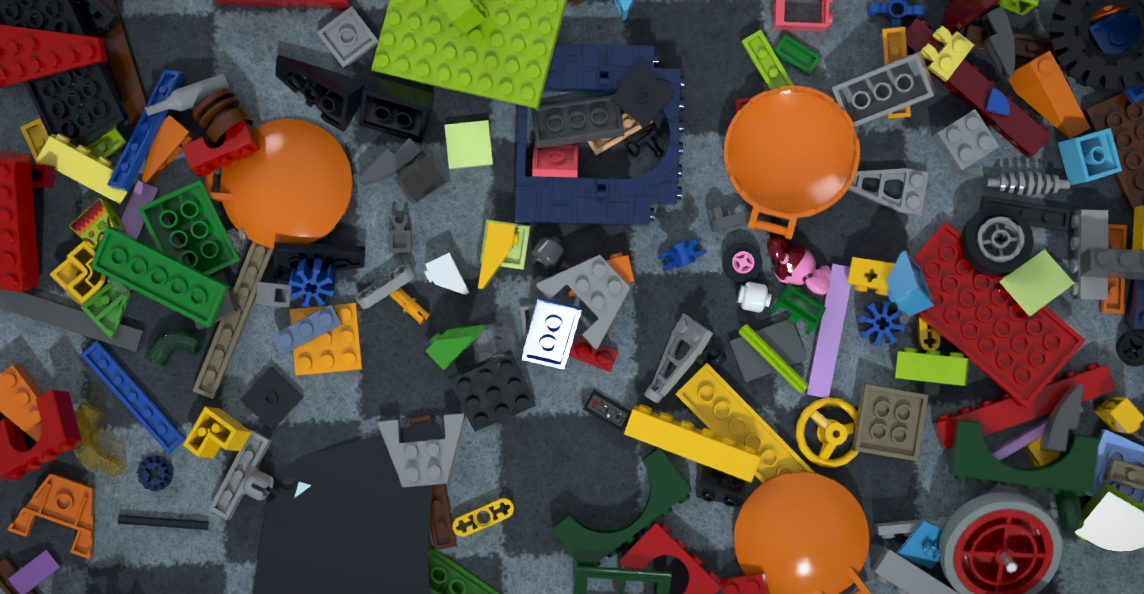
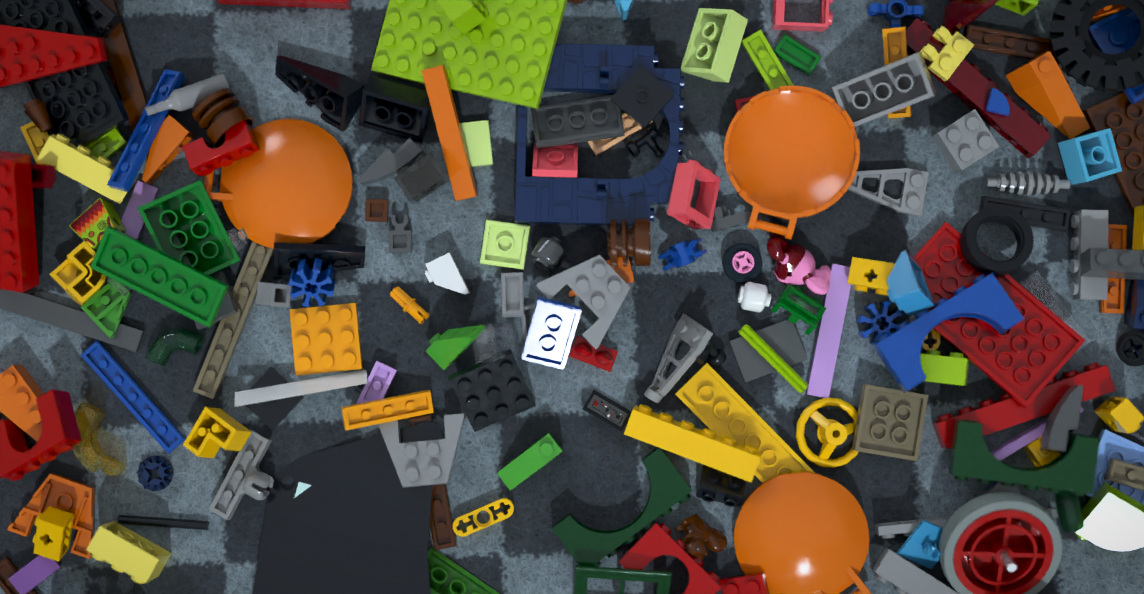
(38, 113): none -> reddish brown cone
(53, 533): none -> yellow brick
(128, 552): none -> light yellow brick
(300, 388): none -> white sticker
(306, 329): sand blue plate -> none
(347, 37): light grey plate -> none
(377, 210): none -> reddish brown plate
(378, 383): none -> lavender plate
(385, 286): light grey beam -> none
(387, 409): none -> light orange plate
(449, 132): none -> orange tile
(497, 247): yellow slope -> none
(512, 294): none -> light grey tile
(530, 461): none -> bright green slope
(630, 242): none -> reddish brown wheel
(682, 192): none -> coral window
(701, 533): none -> reddish brown animal
(714, 44): none -> yellowish green slope
(982, 301): none -> blue arch
(1000, 239): light grey cylinder -> none
(1001, 41): dark grey slope -> none
(1036, 282): yellowish green tile -> none

